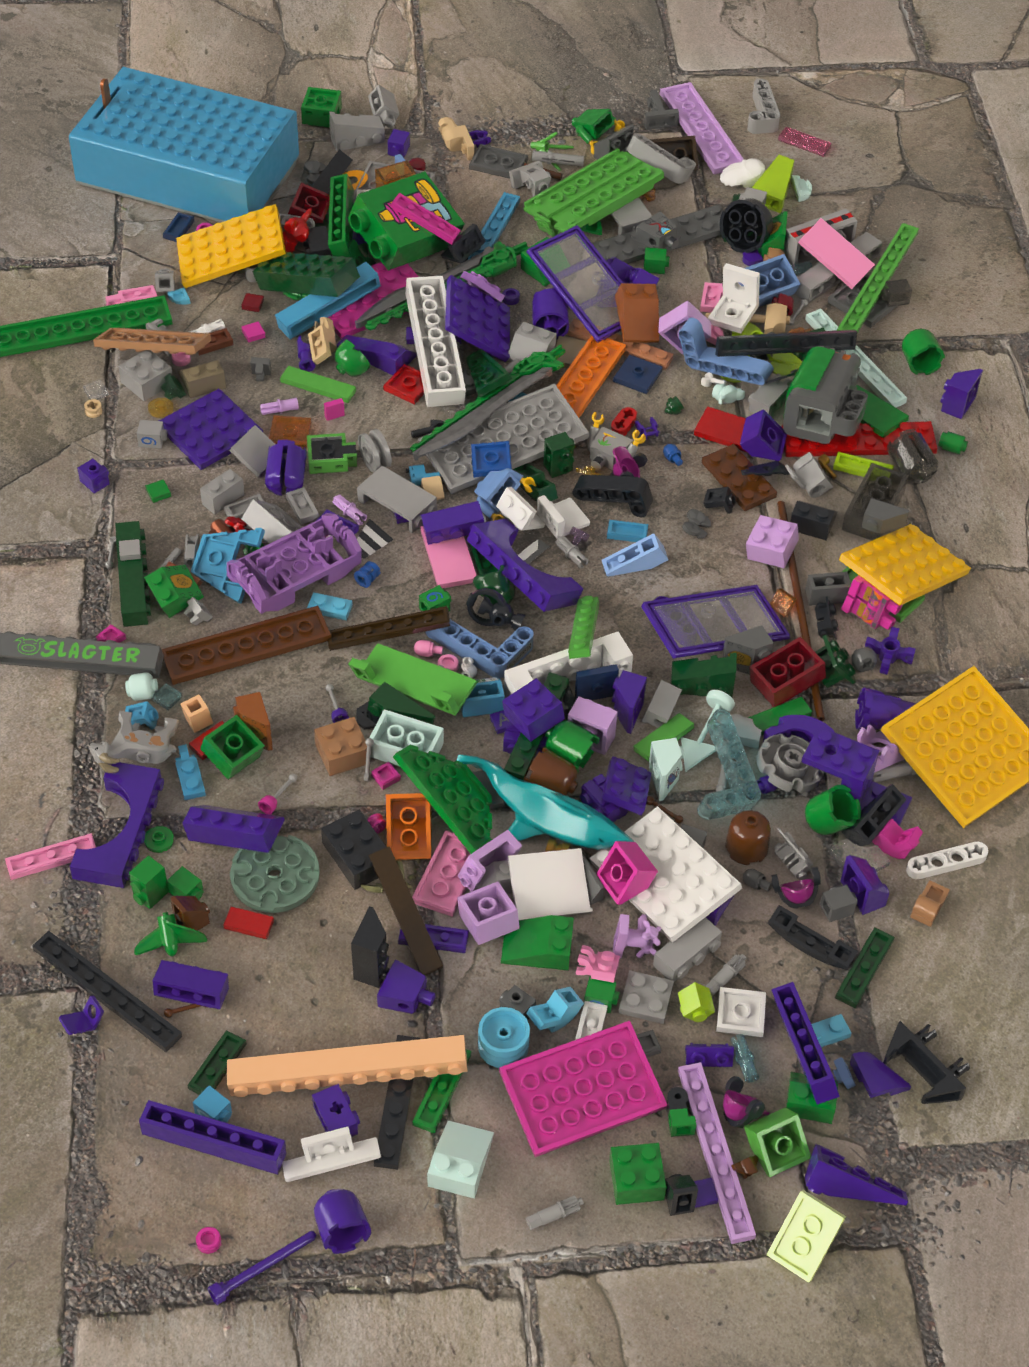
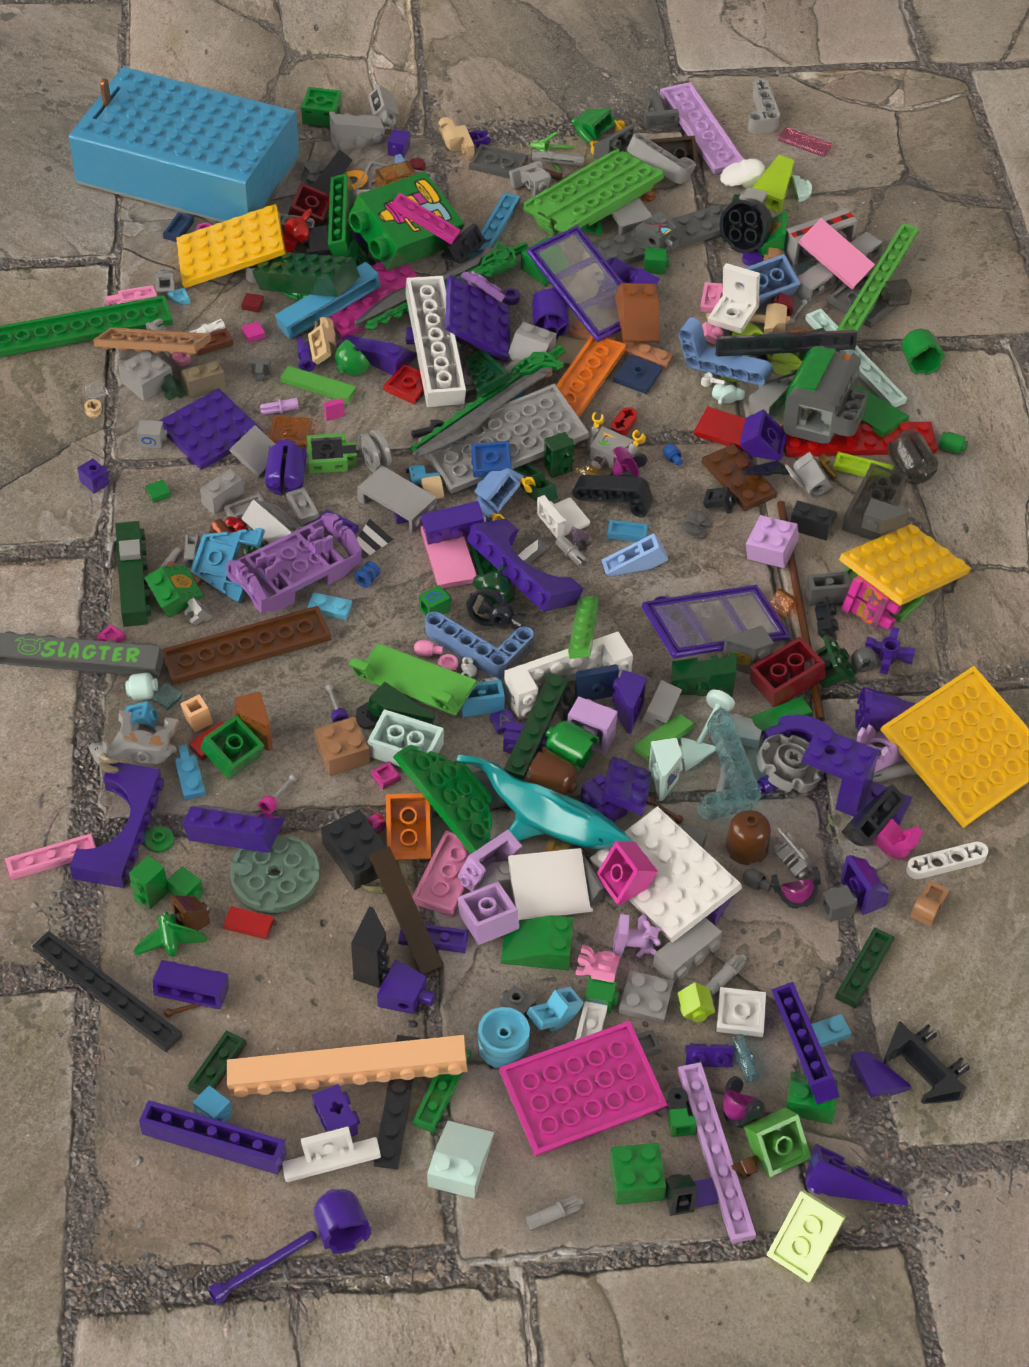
(83, 1020): dark purple bracket -> none
(160, 407): clear yellow piece -> none
(208, 1240): dark pink tile -> none
(349, 509): lavender axle -> none
(369, 742): light grey hinge -> none
(389, 628): dark brown tile -> none
(519, 511): white bracket -> none
(533, 709): dark purple brick -> none
(654, 425): dark purple piece -> none
(673, 406): dark green plate -> none
(675, 319): lavender brick -> none
(809, 941): black slope -> none
(832, 810): green cylinder -> none
(843, 1073): medium blue plate -> none
(960, 392): dark purple slope -> none

